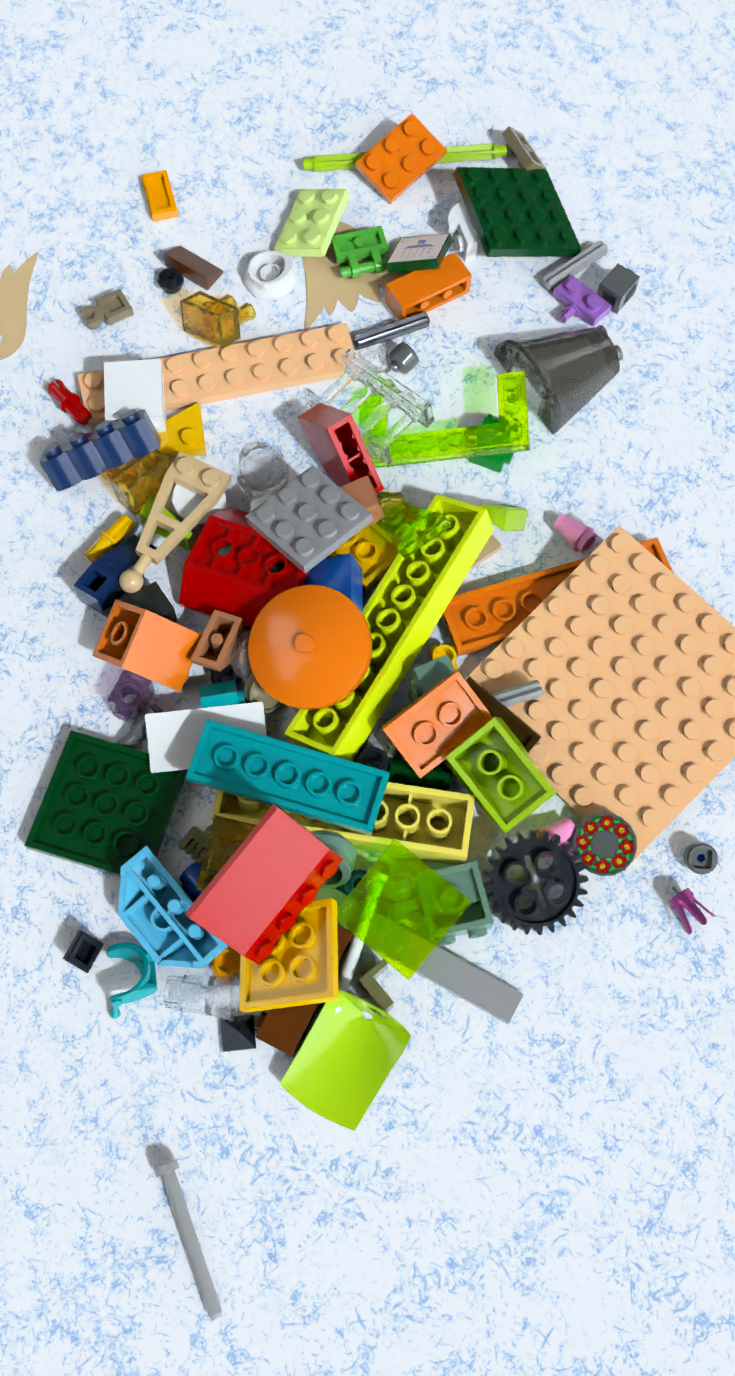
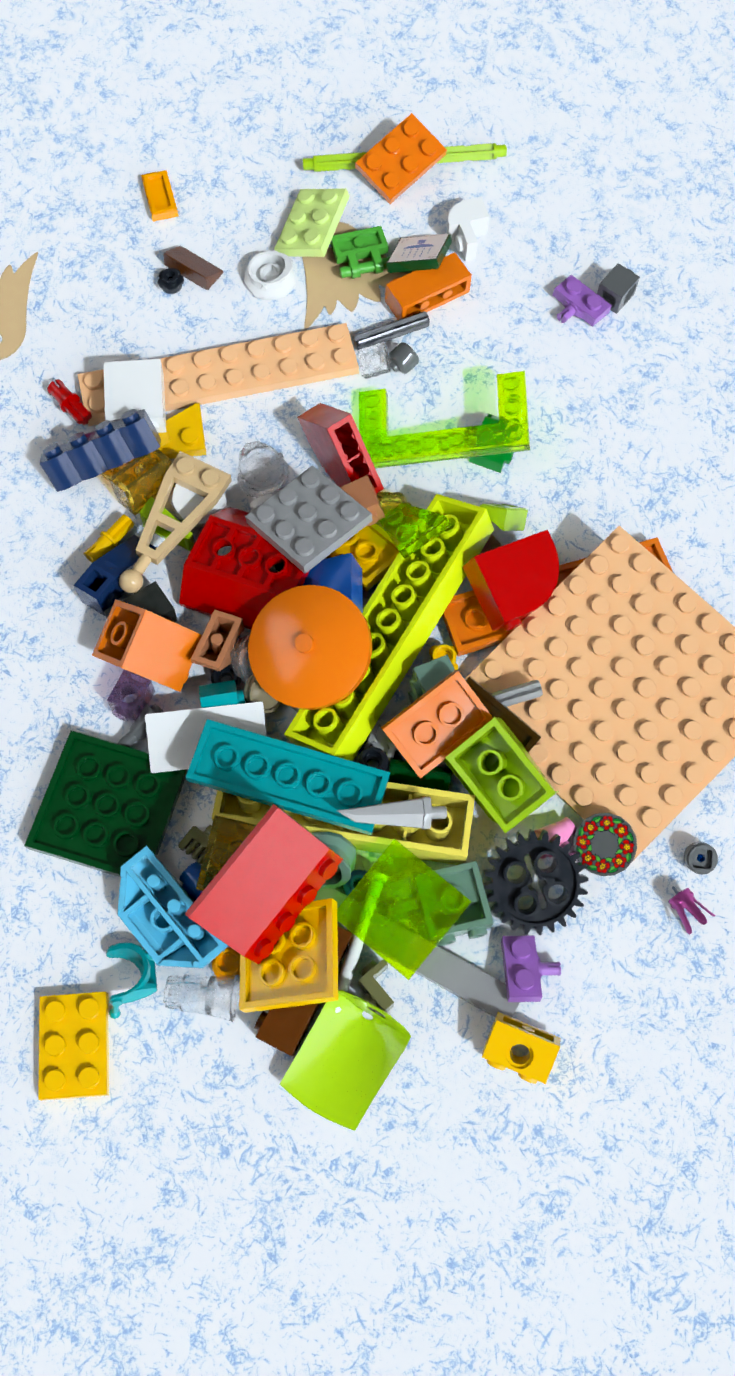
(73, 1046): none -> yellow plate
(83, 951): black slope -> none
(109, 307): dark tan plate -> none
(189, 1238): light grey bar -> none
(213, 318): clear yellow brick -> none
(238, 1034): black slope -> none
(376, 382): clear fence -> none
(405, 813): none -> light grey bar
(509, 1032): none -> yellow brick
(514, 579): none -> red brick
(516, 212): dark green plate -> none
(520, 147): dark tan plate -> none
(524, 969): none -> medium lavender plate
(563, 369): clear smoke cone -> none
(574, 265): light grey axle -> none
(576, 534): bright pink cone -> none

